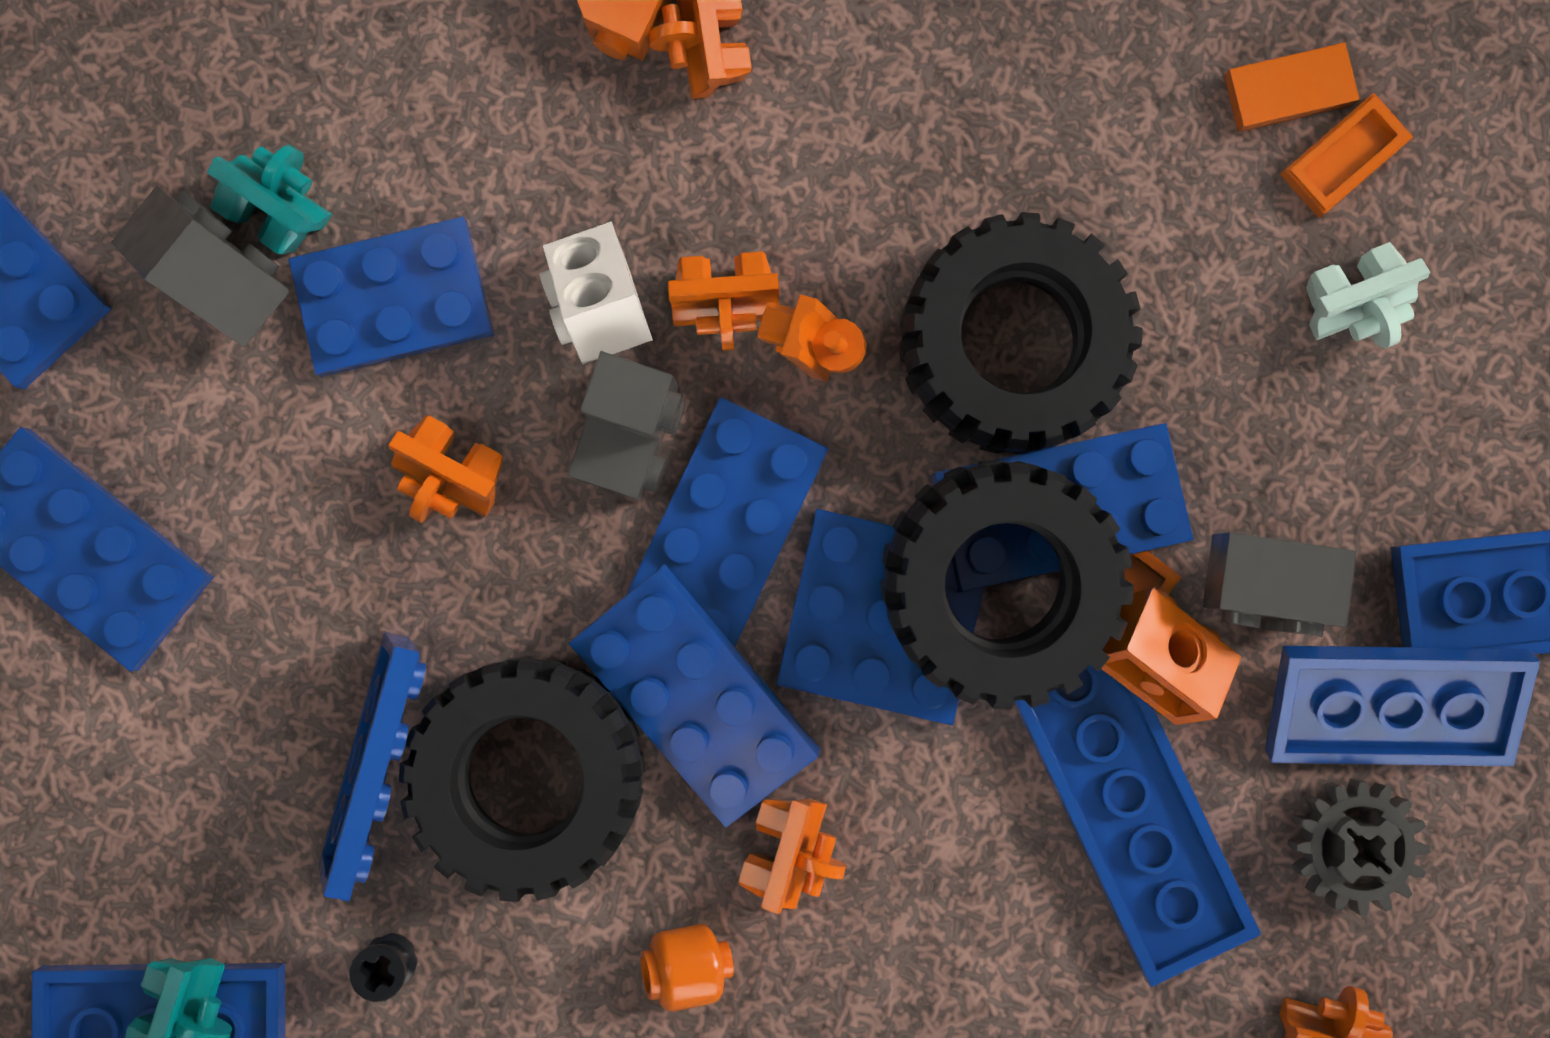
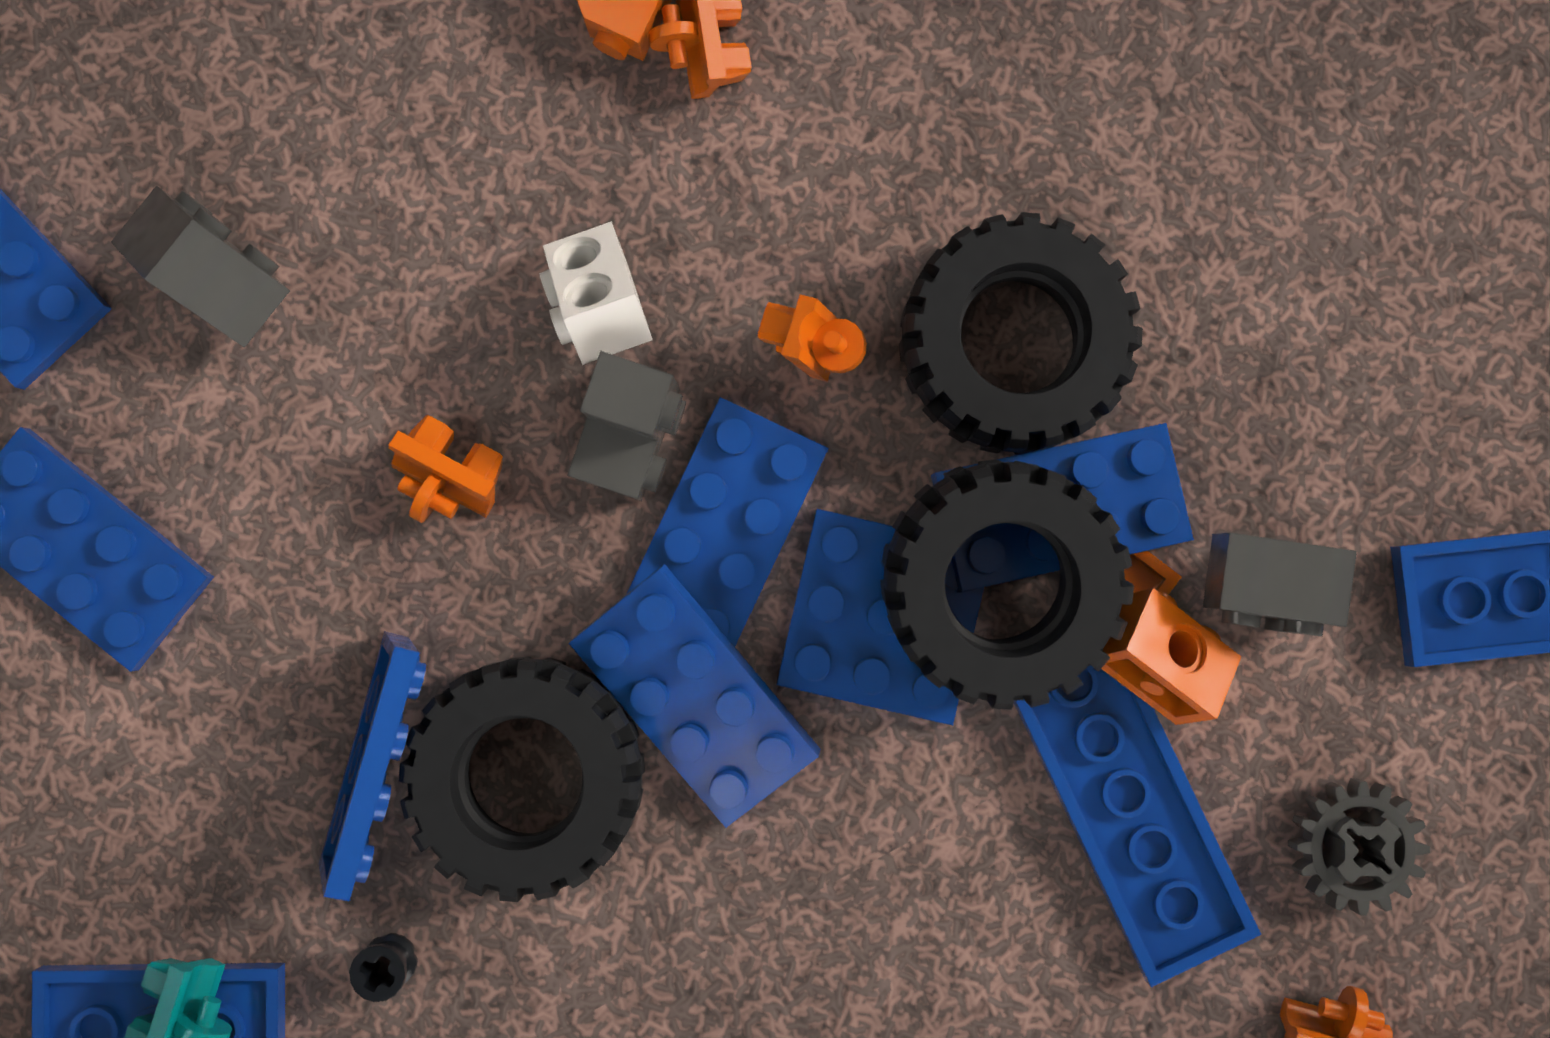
(273, 186): teal hips -> none
(391, 296): blue plate -> none
(686, 967): orange head -> none
(722, 303): orange hips -> none
(782, 878): orange hips -> none
(1291, 87): orange tile -> none
(1346, 155): orange tile -> none
(1371, 306): light aqua hips -> none
(1400, 705): plate -> none

